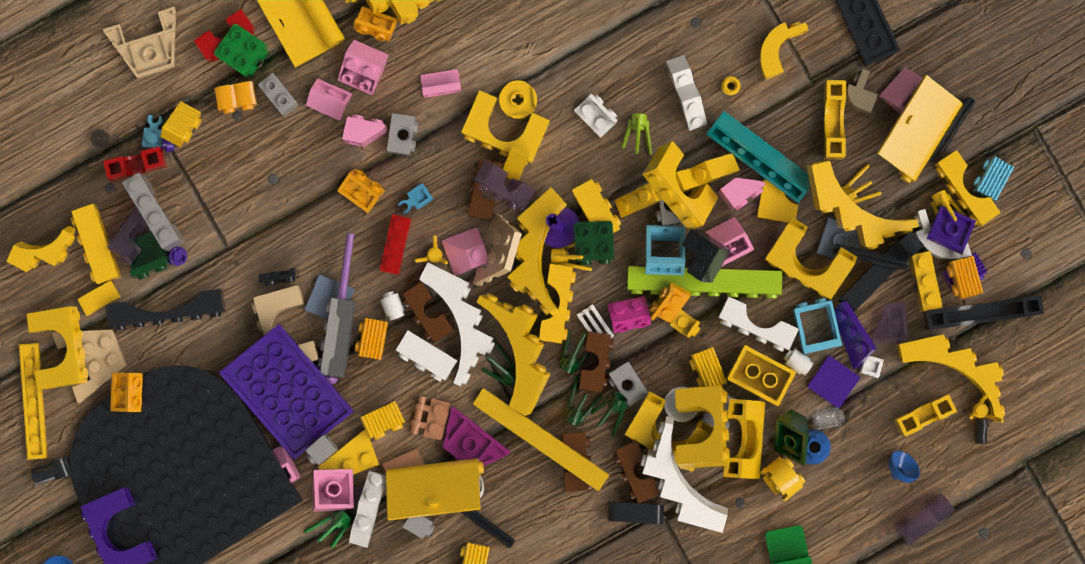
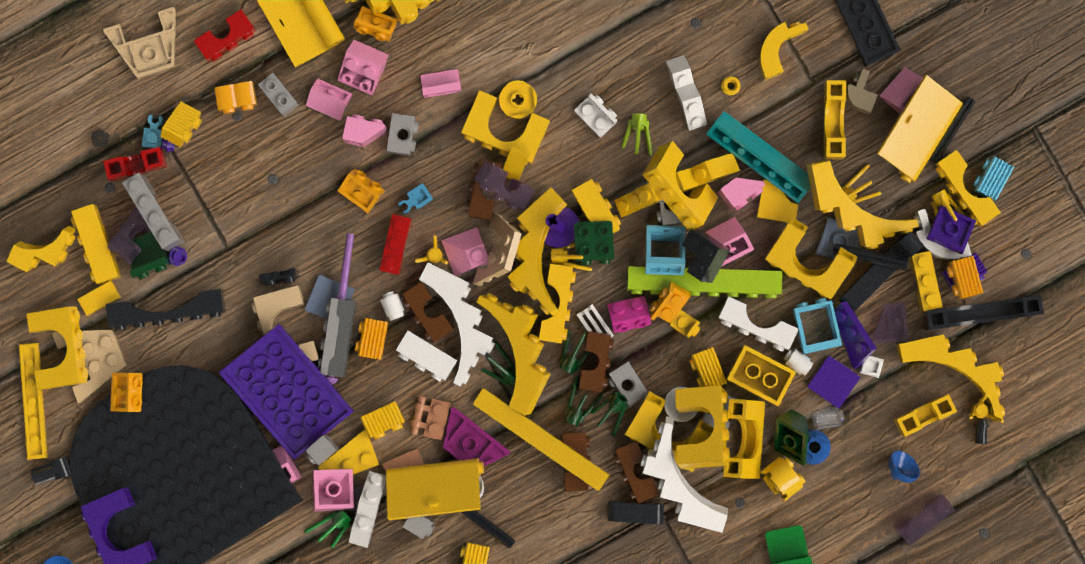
(241, 51): green bracket -> none

